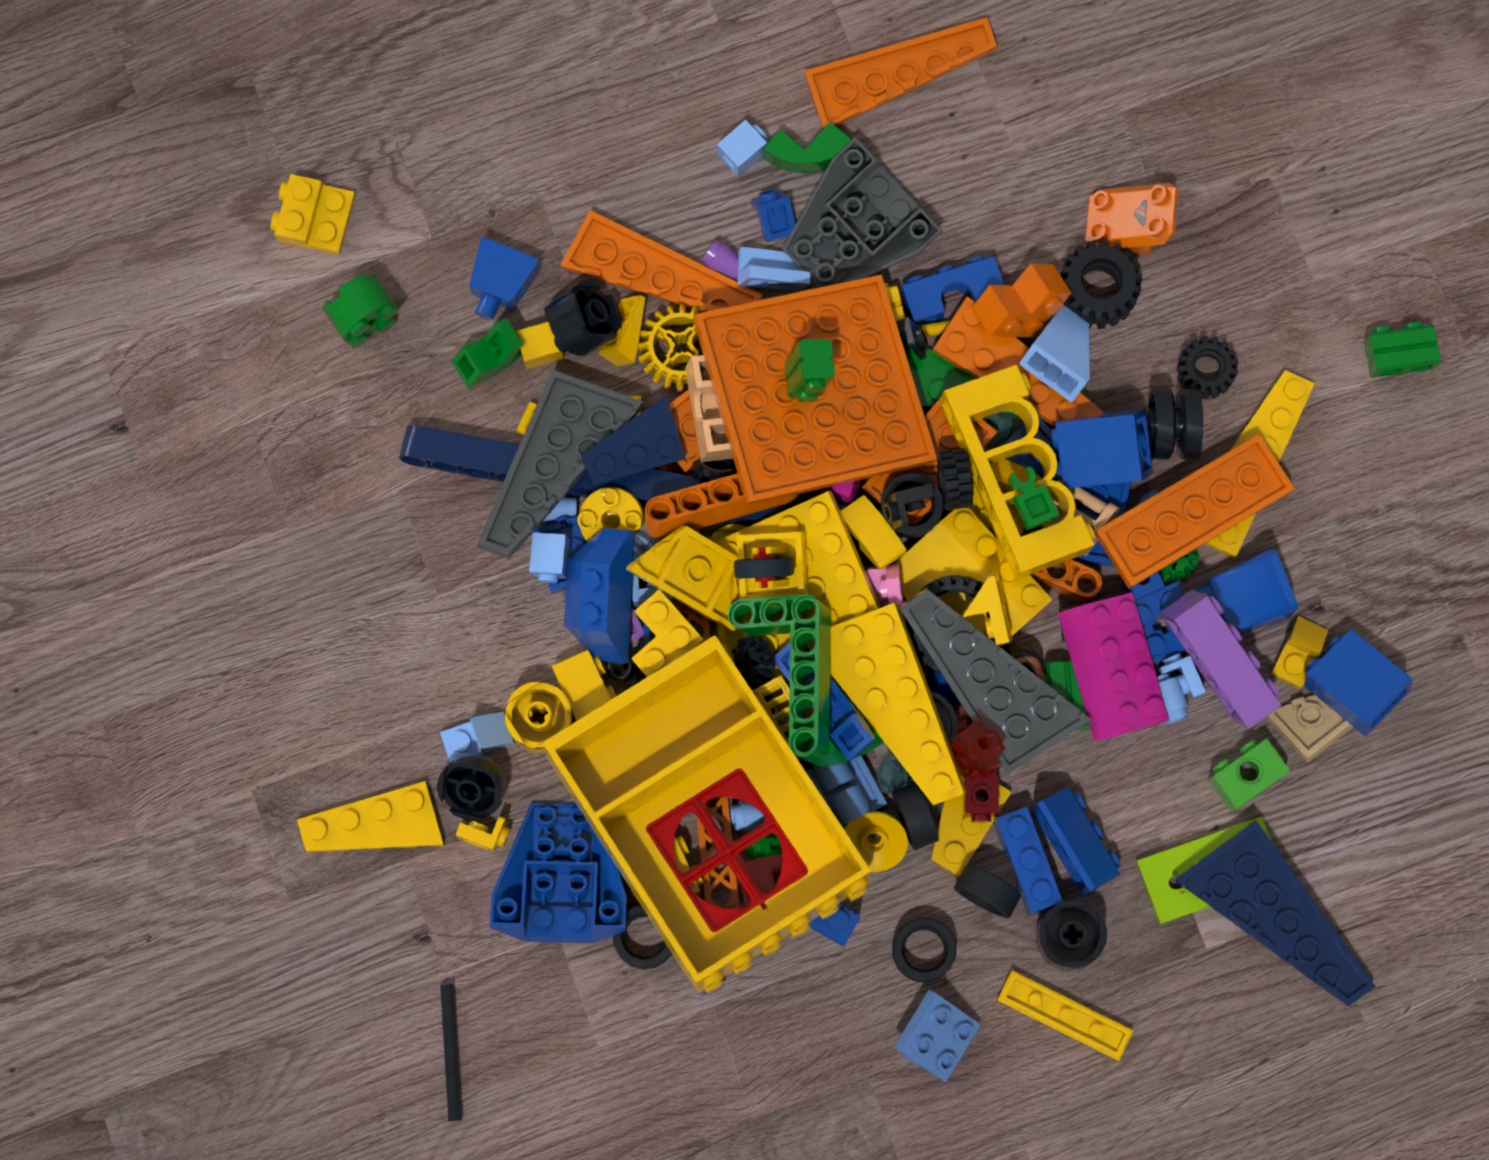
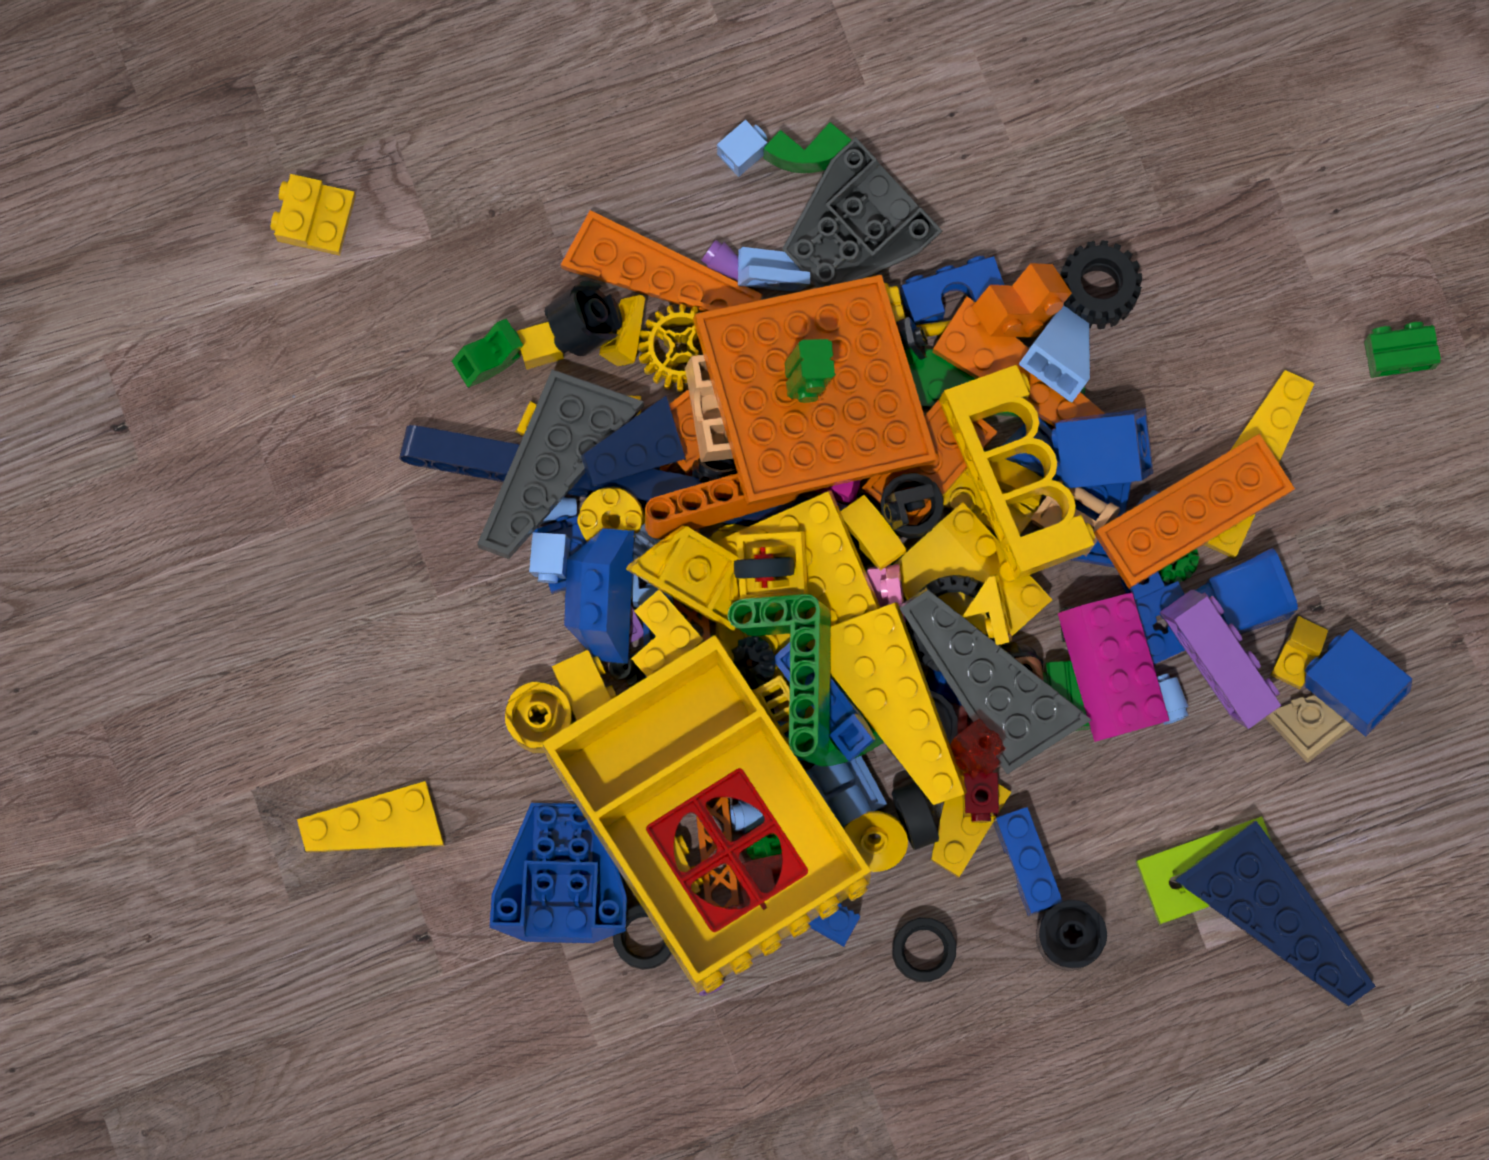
(361, 309): green brick -> none
(450, 1052): black bar -> none
(472, 786): black cylinder -> none
(477, 834): yellow bracket -> none
(479, 735): light blue slope -> none
(501, 277): blue torso -> none
(774, 214): blue bracket -> none
(878, 76): orange wing -> none
(892, 776): clear light blue tile -> none
(937, 1036): medium blue plate -> none
(955, 478): black tyre -> none
(987, 891): black tyre -> none
(1002, 424): clear light blue tile -> none
(1033, 503): green plate -> none
(1065, 1015): yellow tile -> none
(1068, 584): orange beam -> none
(1076, 841): blue slope -> none
(1133, 216): orange shield -> none
(1175, 423): black wheel -> none
(1189, 678): light blue bracket -> none
(1212, 349): black tyre -> none
(1267, 766): bright green brick -> none

